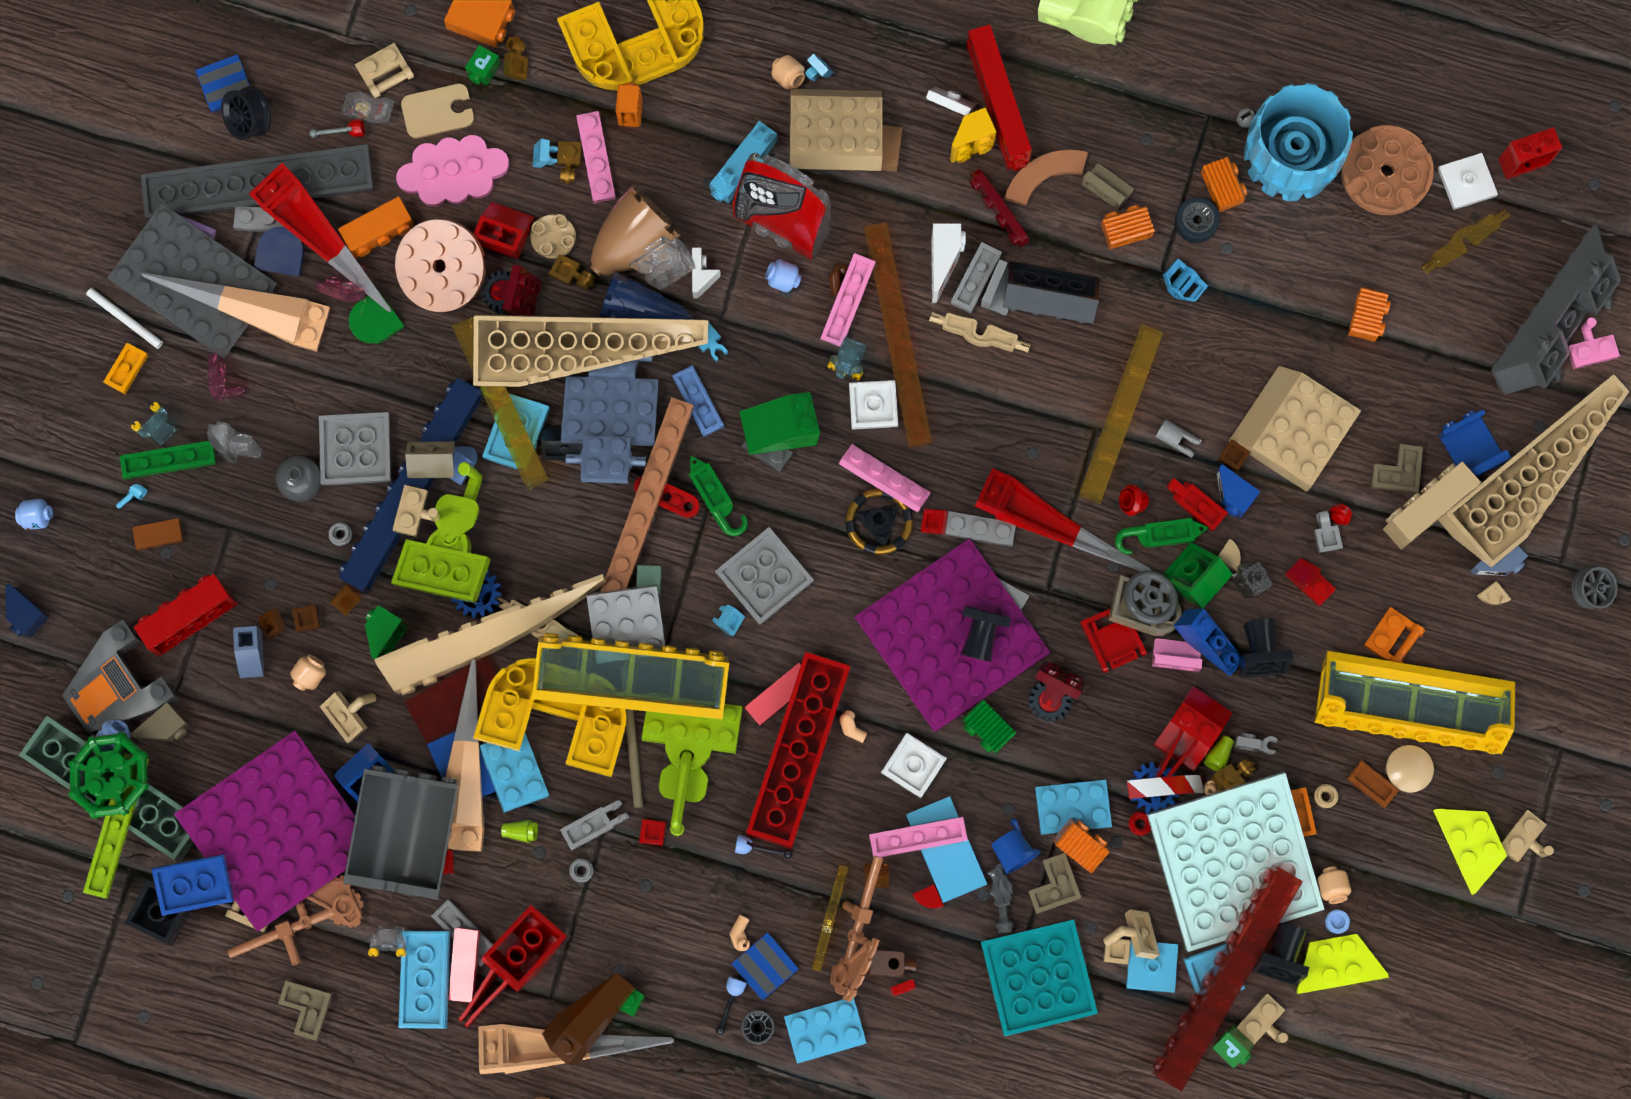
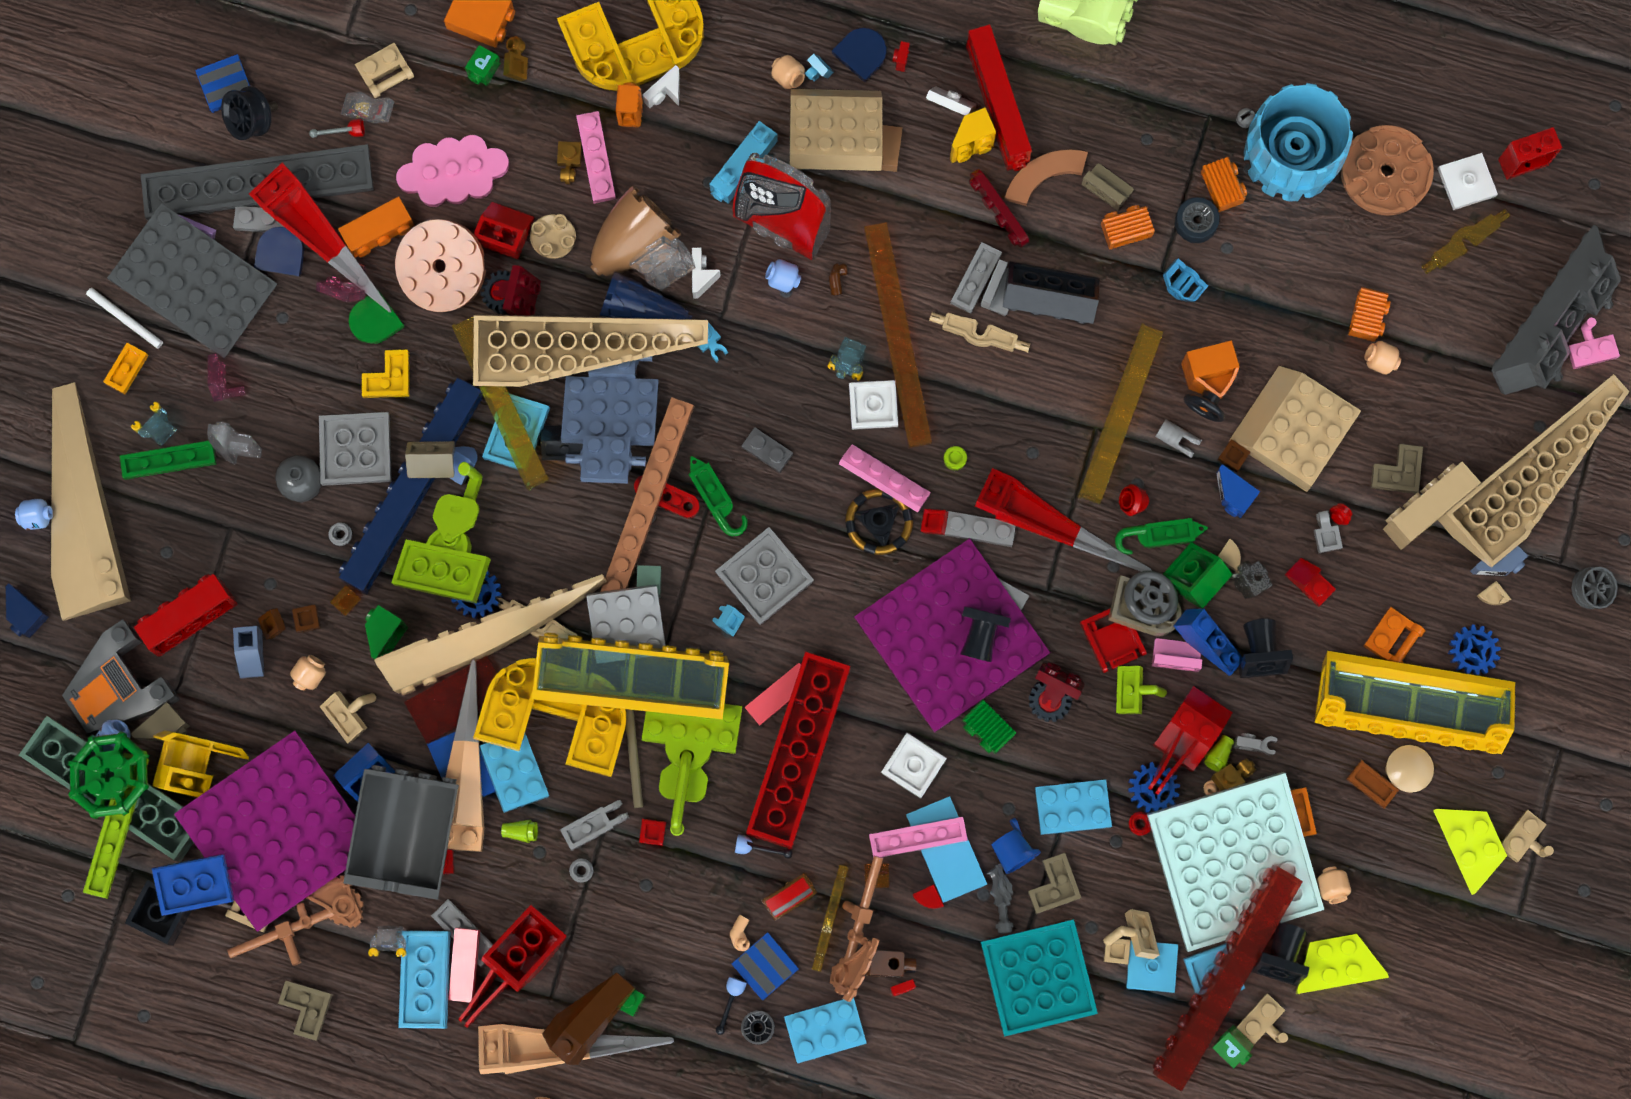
(83, 543): none -> tan wedge
(135, 490): medium azure hand -> none
(158, 534): dark orange tile -> none
(185, 762): none -> yellow piece
(285, 317): light nougat plate -> none
(392, 382): none -> yellow plate
(412, 510): tan plate -> none
(431, 111): tan piece -> none
(541, 153): medium azure tile -> none
(566, 270): pearl gold plate -> none
(668, 84): none -> white slope
(695, 394): medium blue tile -> none
(780, 424): green slope -> none
(789, 896): none -> slope
(847, 300): bright pink plate -> none
(849, 728): light nougat arm -> none
(861, 52): none -> dark blue tile
(901, 55): none -> red plate
(946, 245): white slope -> none
(955, 458): none -> lime tile
(1081, 844): orange brick -> none
(1131, 688): none -> lime plate
(1165, 786): sticker -> none
(1197, 504): red hinge -> none
(1210, 374): none -> orange piece
(1332, 793): tan plate -> none
(1337, 921): light blue tile -> none
(1382, 357): none -> light nougat head
(1470, 642): none -> blue gear
(1472, 444): blue panel -> none

